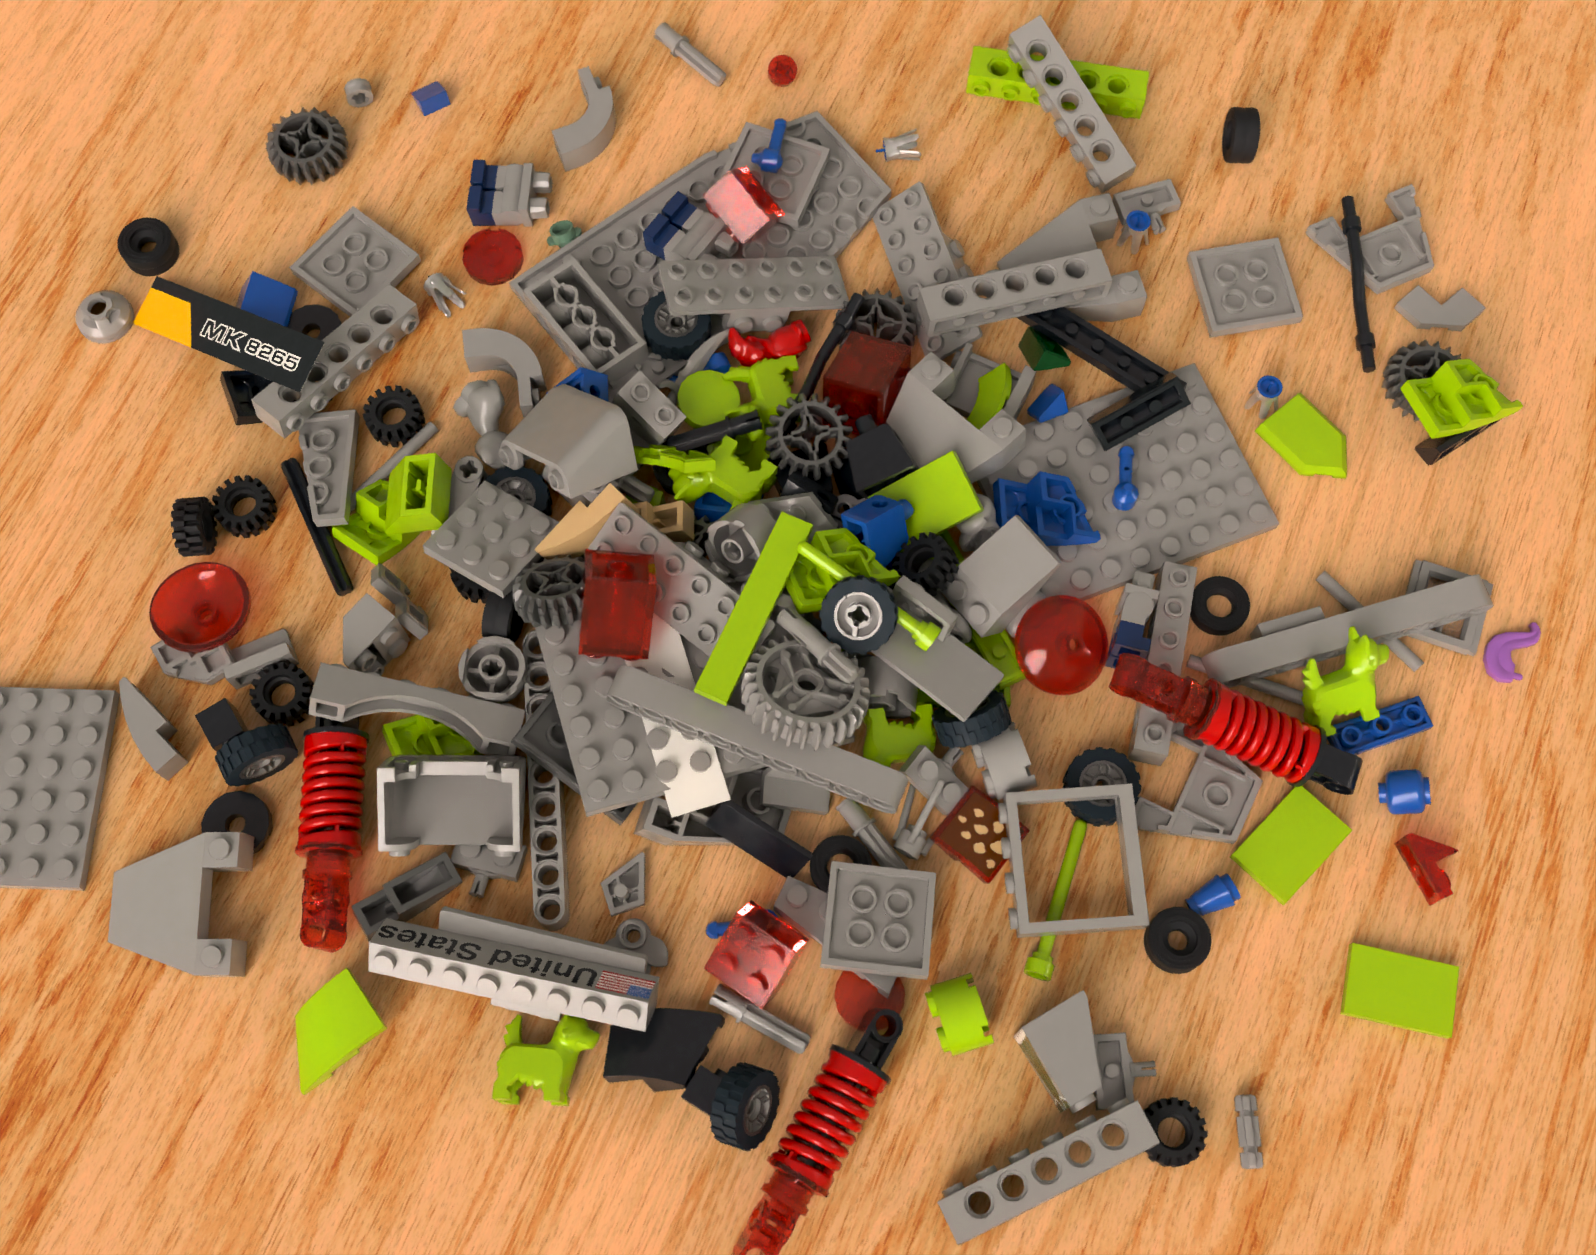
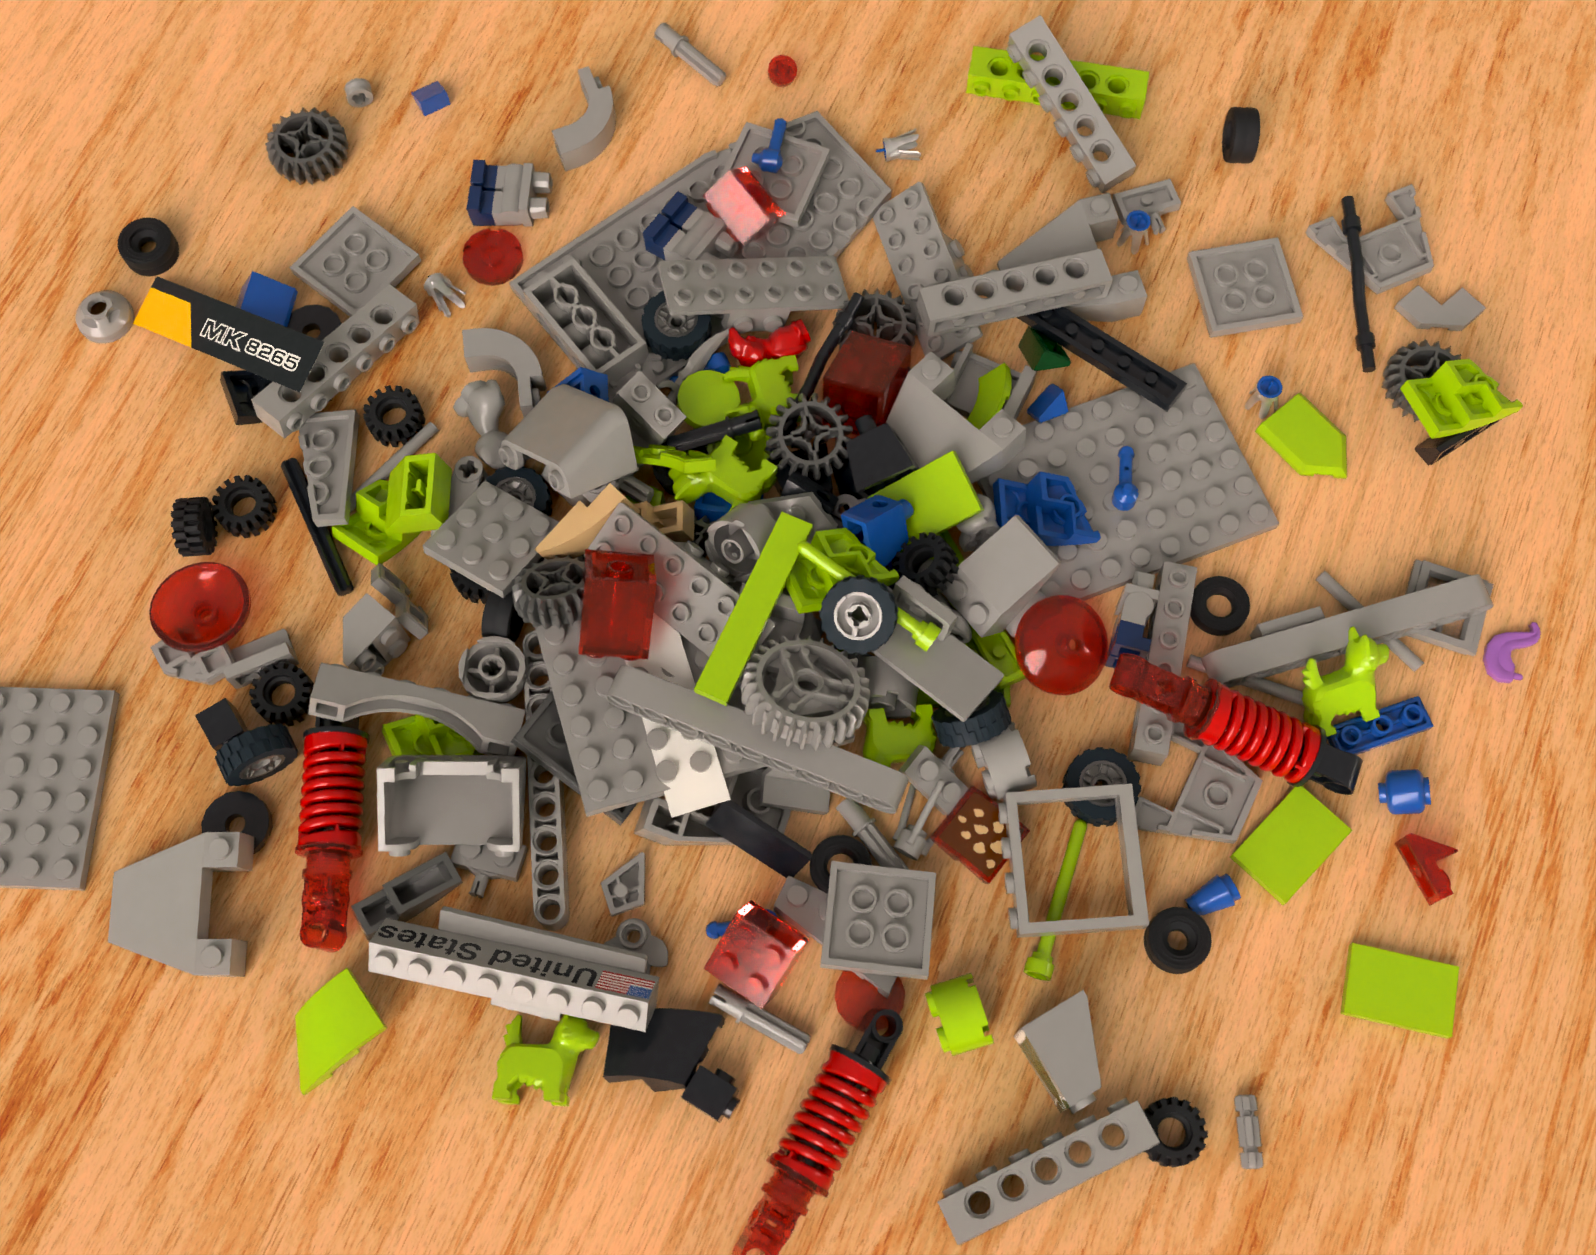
(150, 731): light grey slope -> none
(563, 233): sand green plate -> none
(745, 1106): black wheel -> none
(808, 636): light grey axle -> none
(1117, 1070): light grey plate -> none
(1139, 411): black slope -> none

